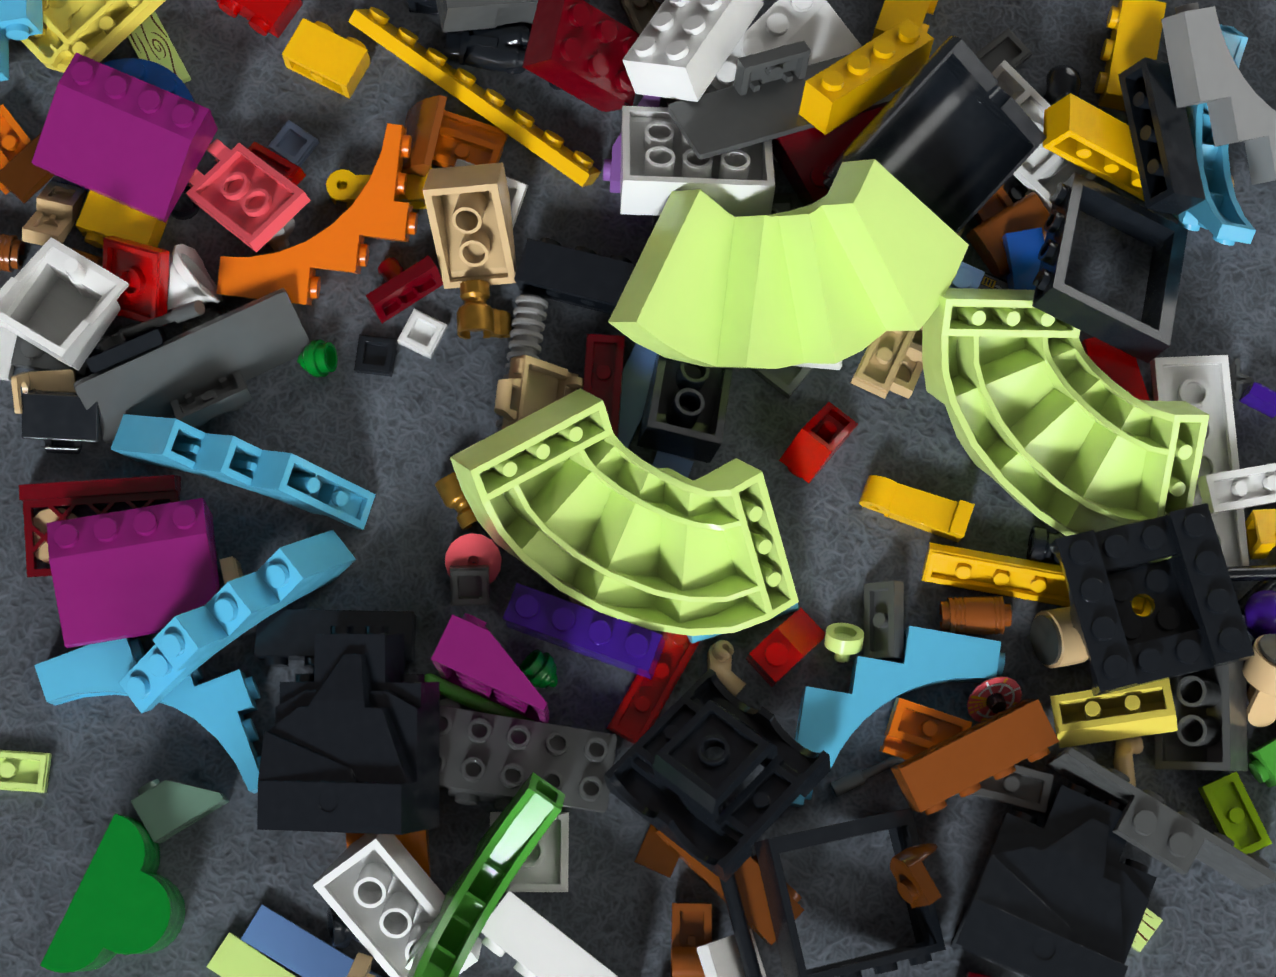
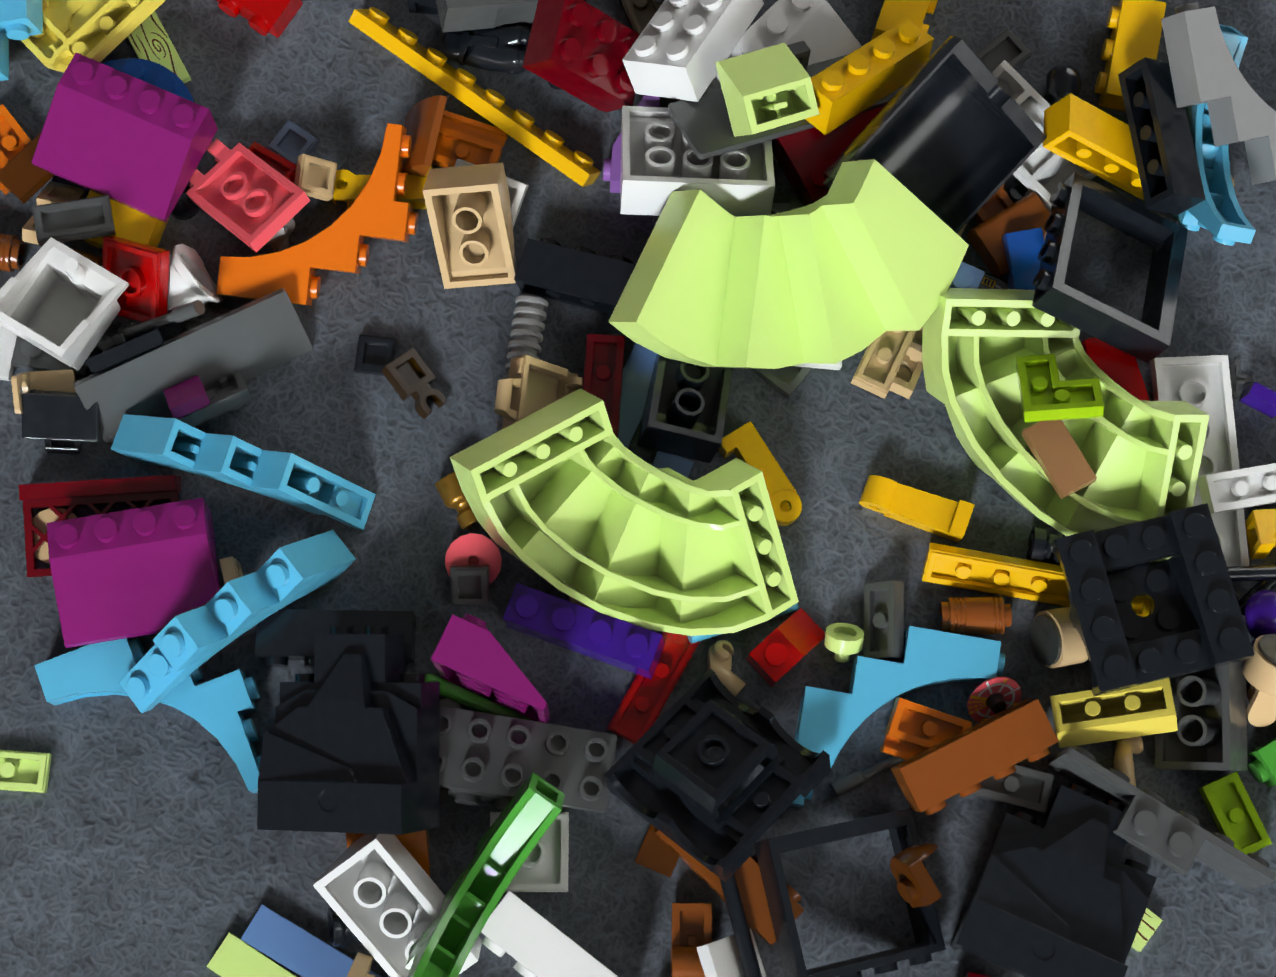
(74, 220): none -> dark grey tile
(118, 904): green brick -> none
(173, 806): sand green slope -> none
(186, 397): none -> magenta tile
(316, 176): none -> tan tile
(318, 358): green plate -> none
(326, 57): yellow brick -> none
(403, 286): dark red tile -> none
(412, 378): none -> dark brown plate
(422, 333): white tile -> none
(477, 315): pearl gold piece -> none
(540, 669): green plate -> none
(751, 449): none -> yellow leg
(765, 90): none -> yellowish green slope
(817, 442): red slope -> none
(1049, 398): none -> lime plate
(1059, 457): none -> medium nougat tile

